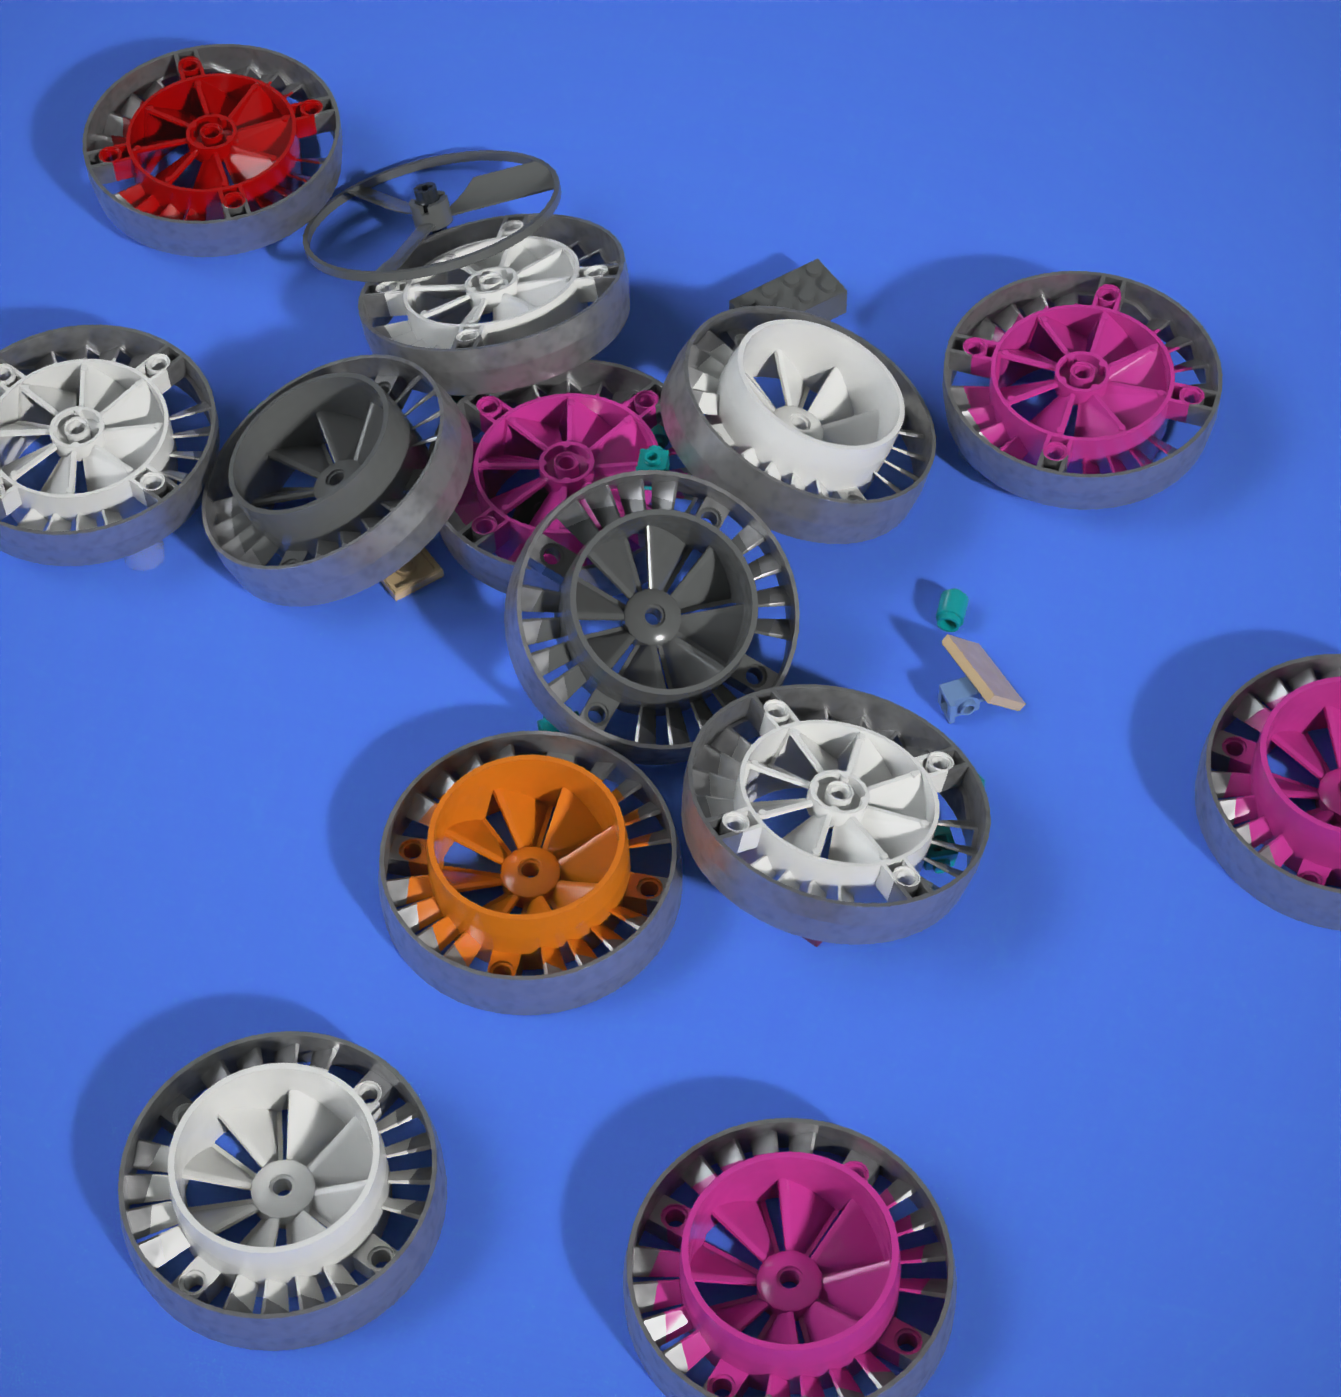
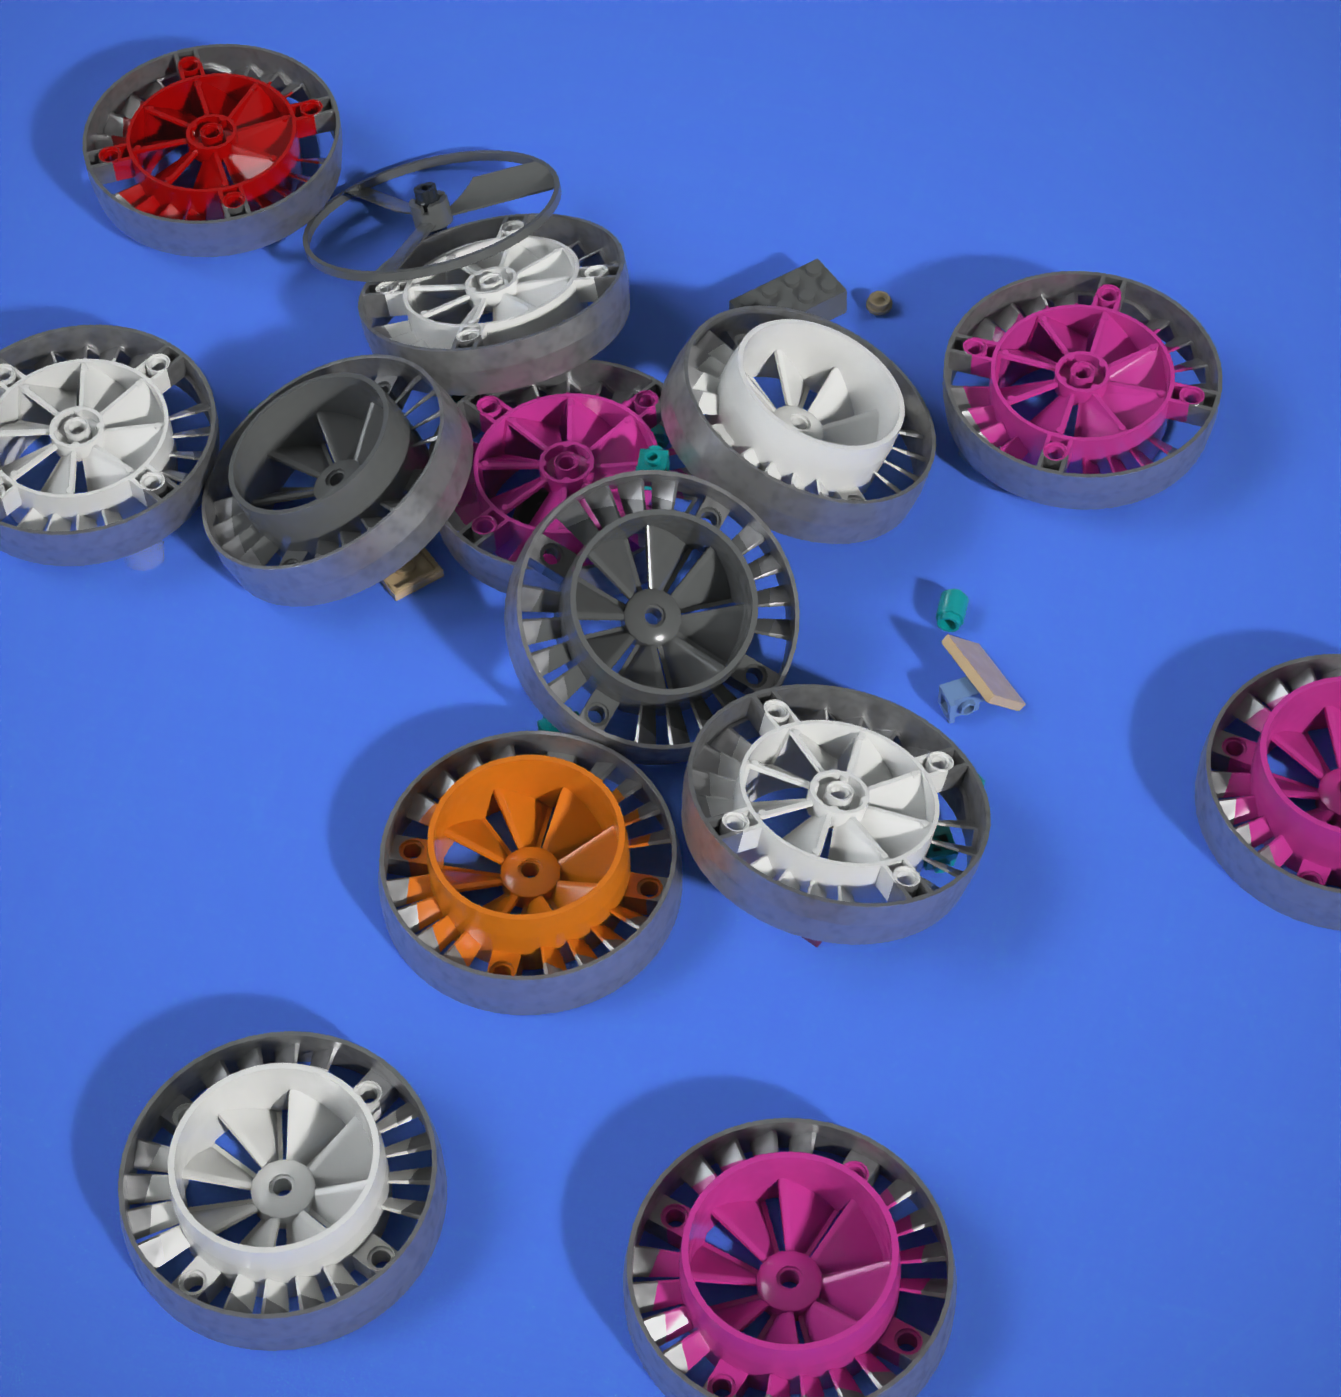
(879, 303): none -> dark tan plate

